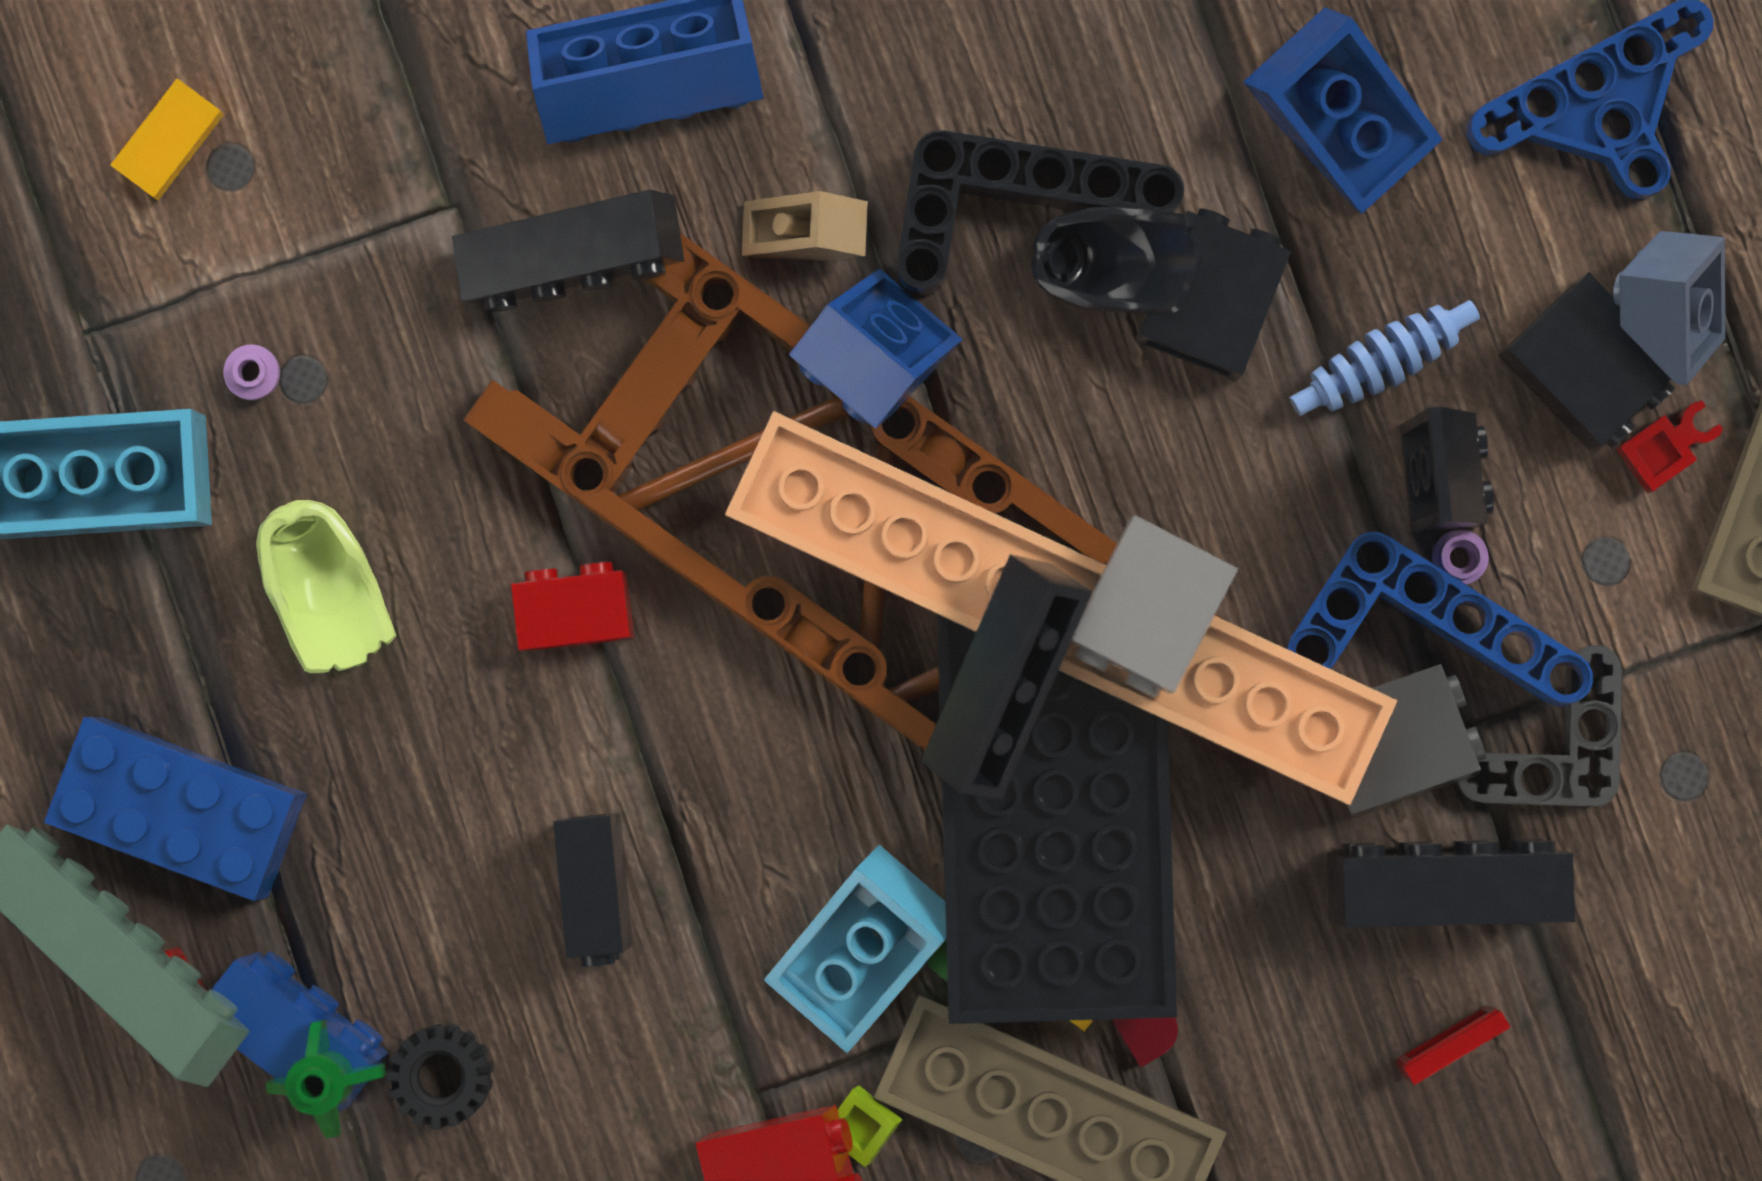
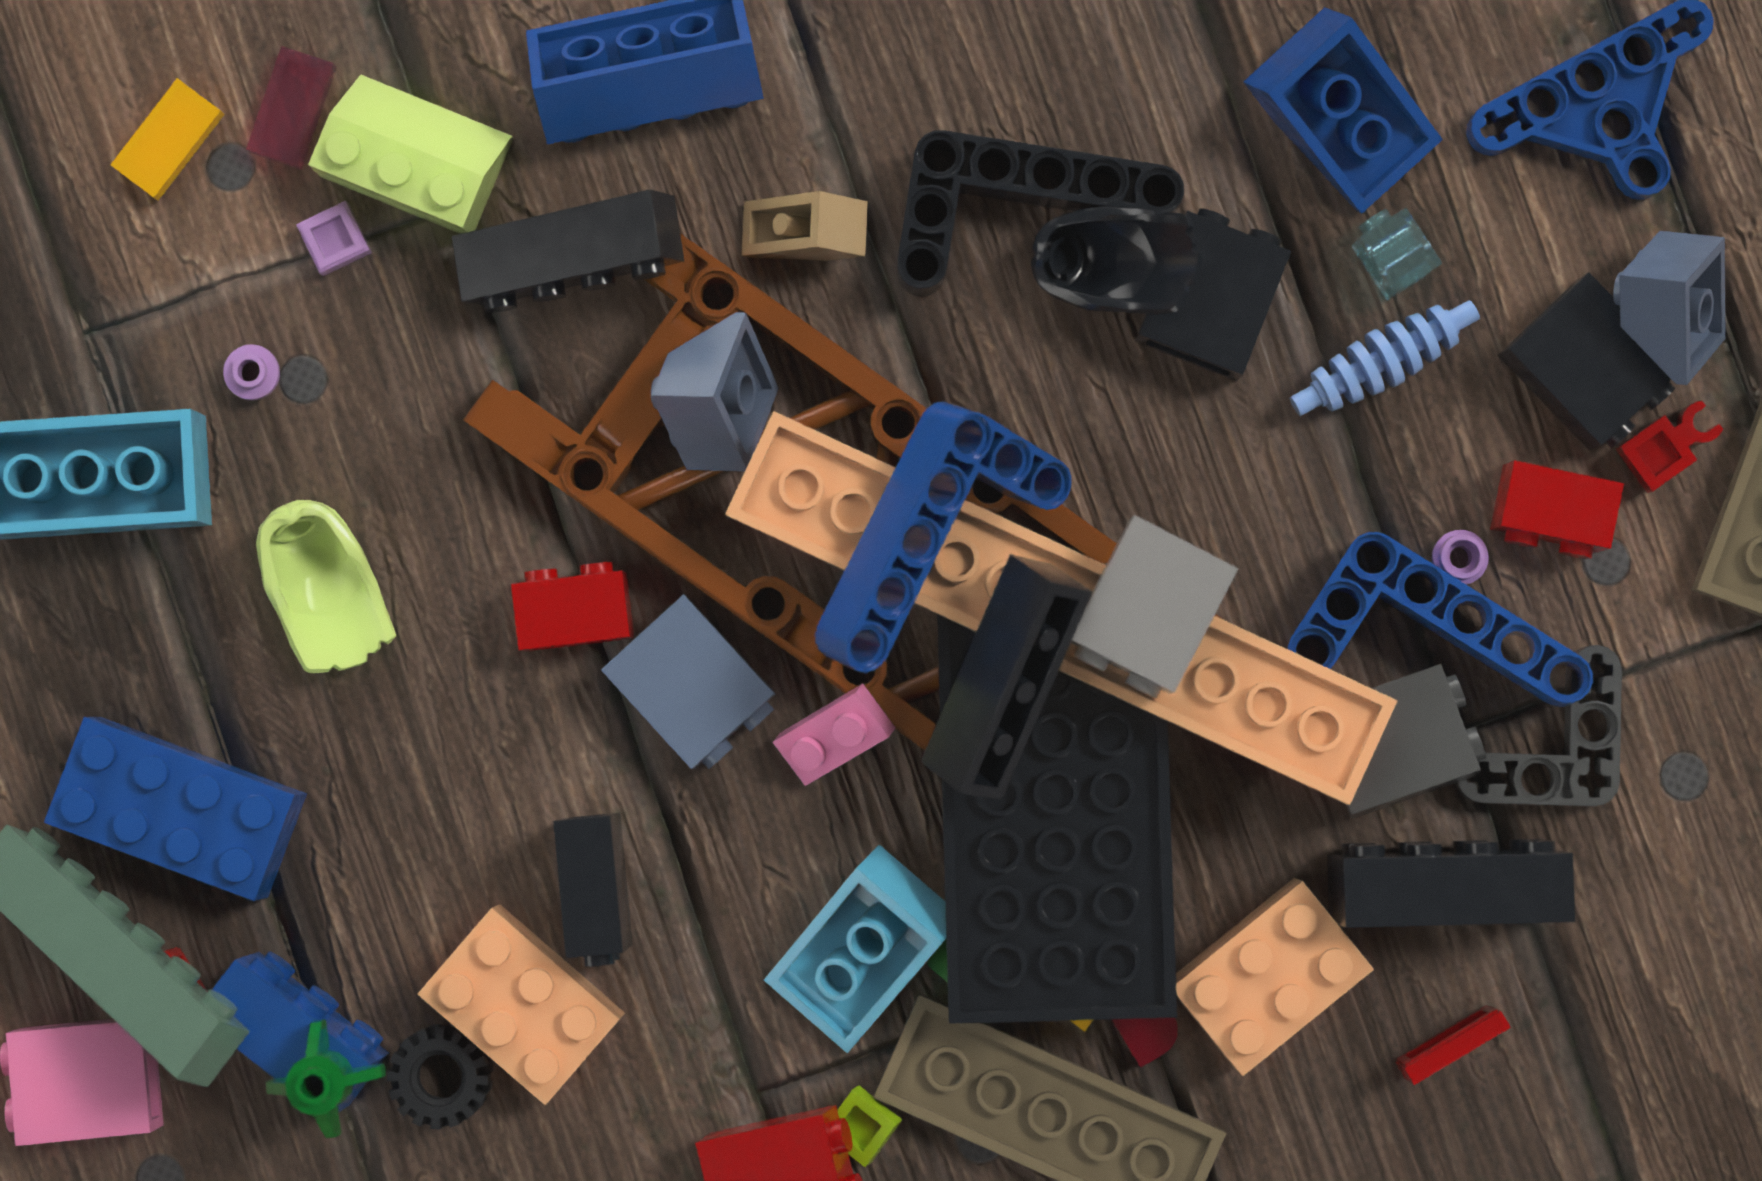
(79, 1083): none -> bright pink brick
(291, 107): none -> clear pink tile
(334, 238): none -> lavender tile
(411, 154): none -> yellowish green slope
(521, 1003): none -> light nougat brick
(690, 684): none -> sand blue brick
(716, 396): none -> sand blue slope
(834, 734): none -> bright pink plate
(874, 347): blue slope -> none
(914, 519): none -> blue beam
(1270, 975): none -> light nougat brick
(1395, 251): none -> clear light blue brick
(1445, 471): black slope -> none
(1556, 508): none -> red brick

